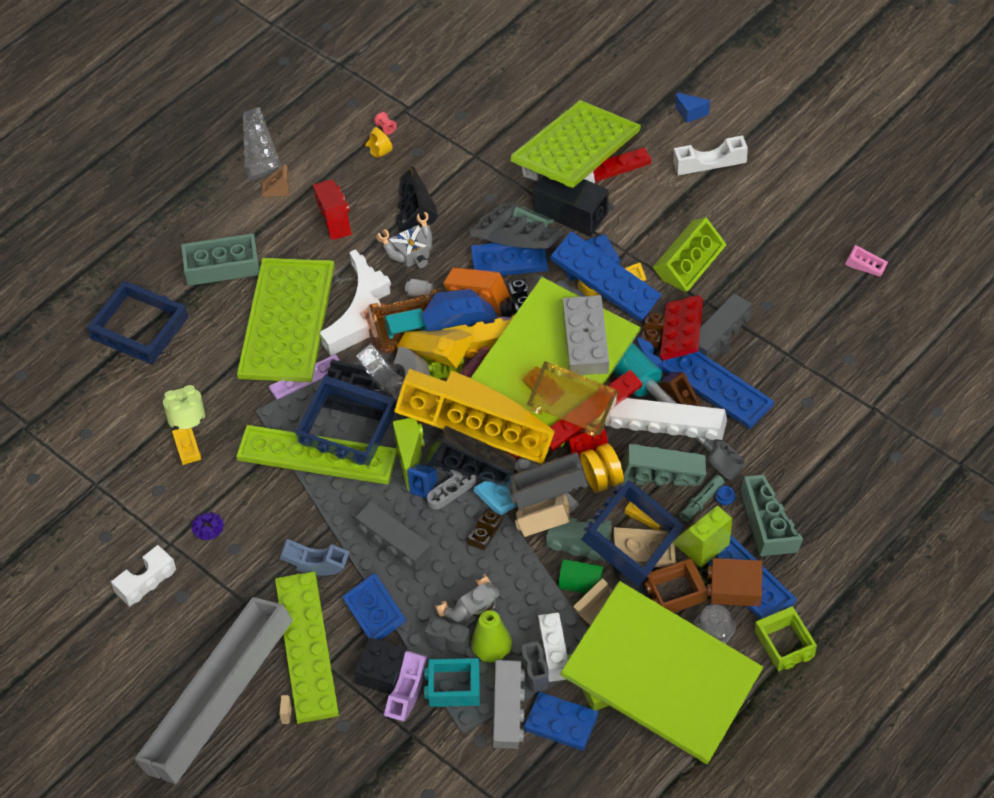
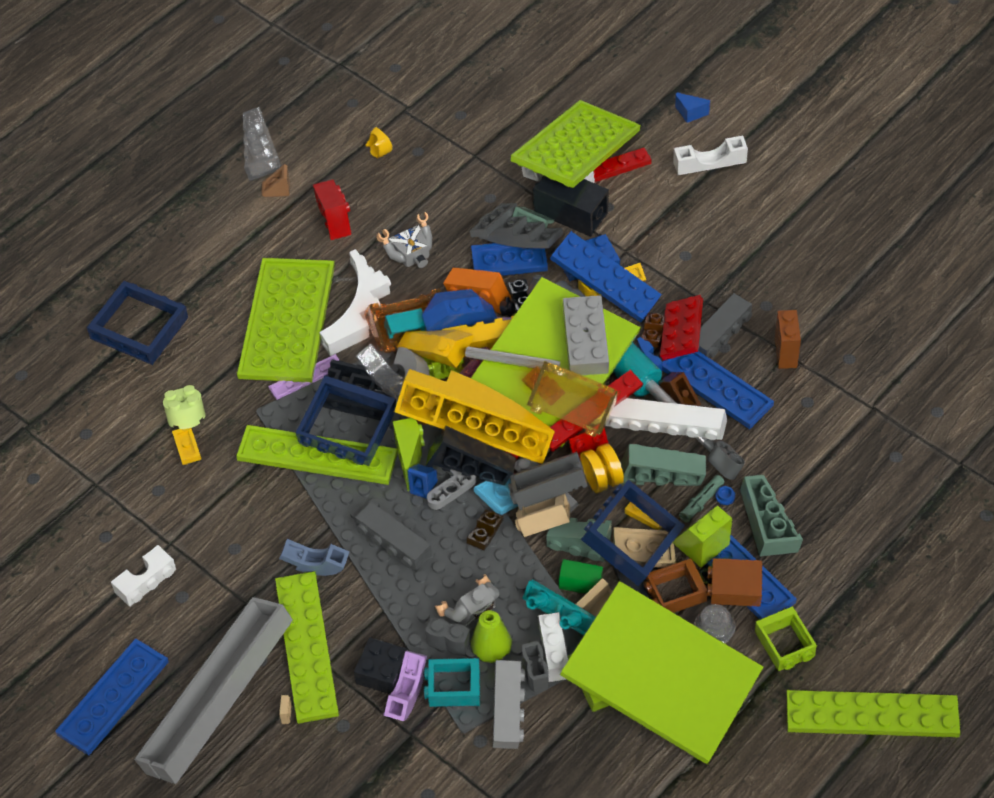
(111, 697): none -> blue plate
(206, 532): dark purple gear -> none
(220, 259): sand green brick -> none
(374, 608): blue plate -> none
(385, 123): coral bush -> none
(414, 201): black wedge -> none
(418, 287): light grey brick -> none
(507, 358): none -> light grey axle
(550, 602): none -> teal plate
(561, 721): blue plate -> none
(690, 255): lime slope -> none
(787, 339): none -> dark orange brick
(859, 254): bright pink slope -> none
(873, 713): none -> lime plate

